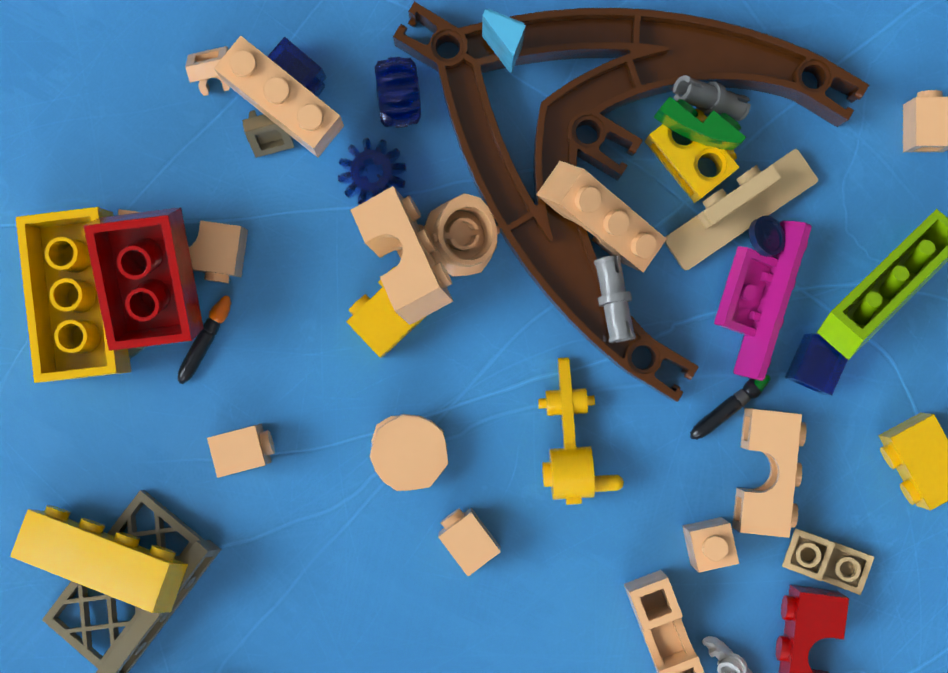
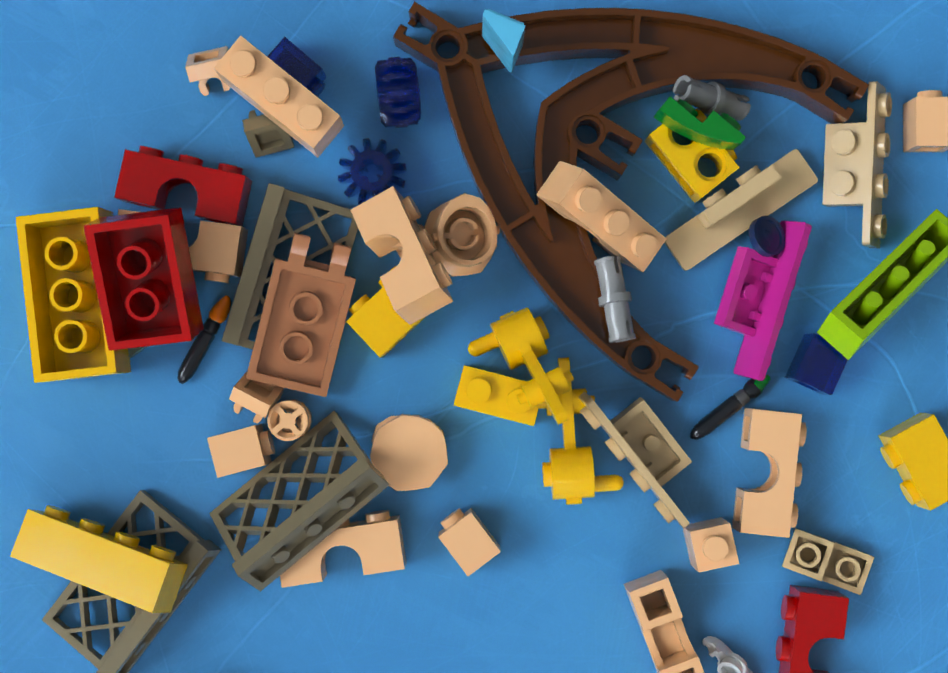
(149, 178): none -> red arch
(255, 397): none -> light nougat tile
(261, 254): none -> dark tan fence
(283, 424): none -> light nougat wheel
(302, 320): none -> nougat tile
(310, 519): none -> dark tan fence
(375, 540): none -> light nougat arch
(493, 395): none -> yellow brick
(521, 343): none -> yellow piece
(646, 445): none -> tan bracket
(856, 162): none -> tan bracket

